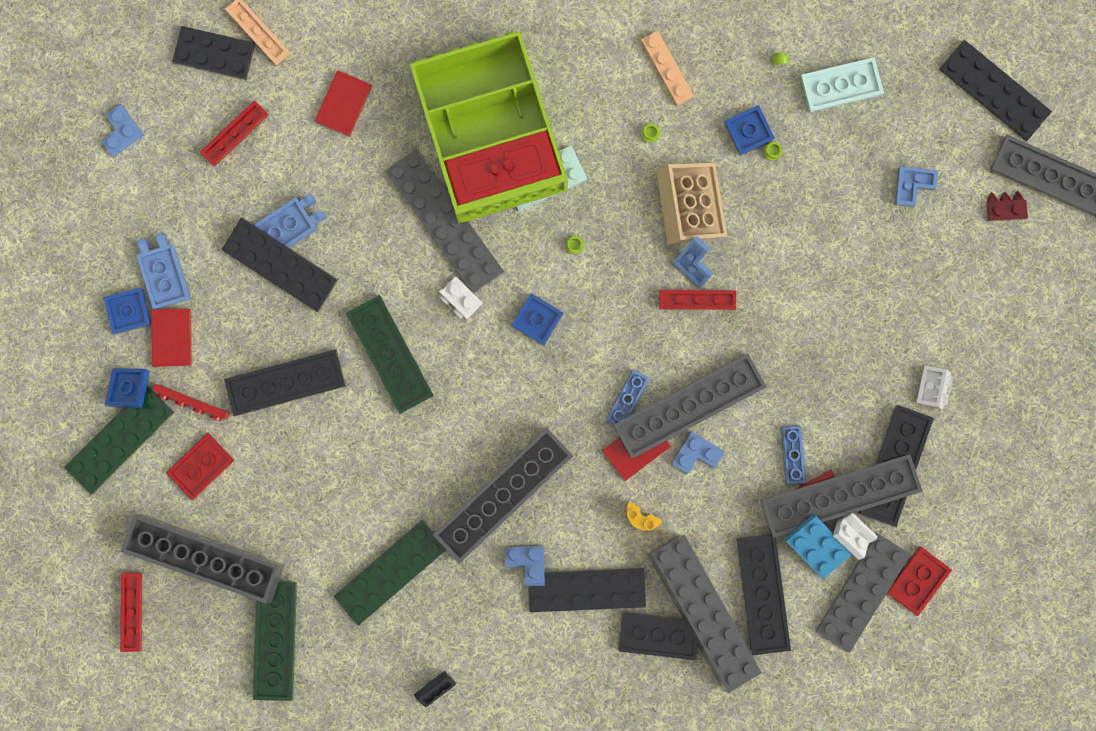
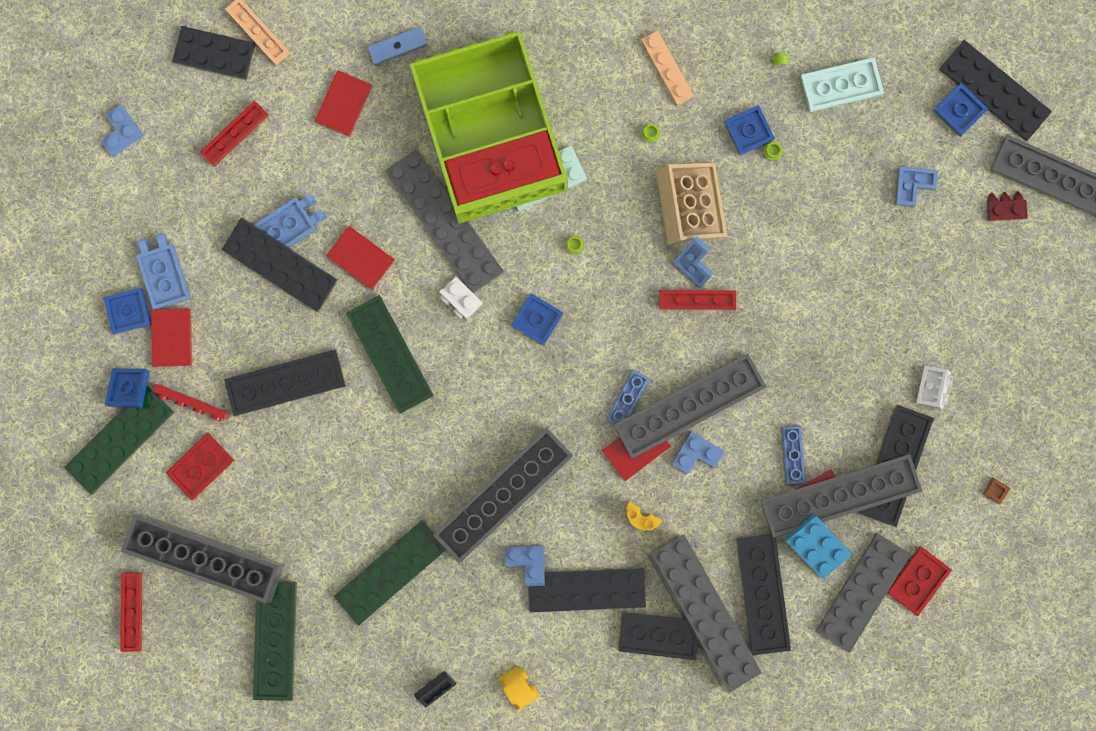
(360, 257): none -> red tile
(386, 51): none -> medium blue tile
(517, 687): none -> yellow cylinder
(854, 535): white bracket -> none
(960, 109): none -> blue plate
(996, 491): none -> dark orange tile

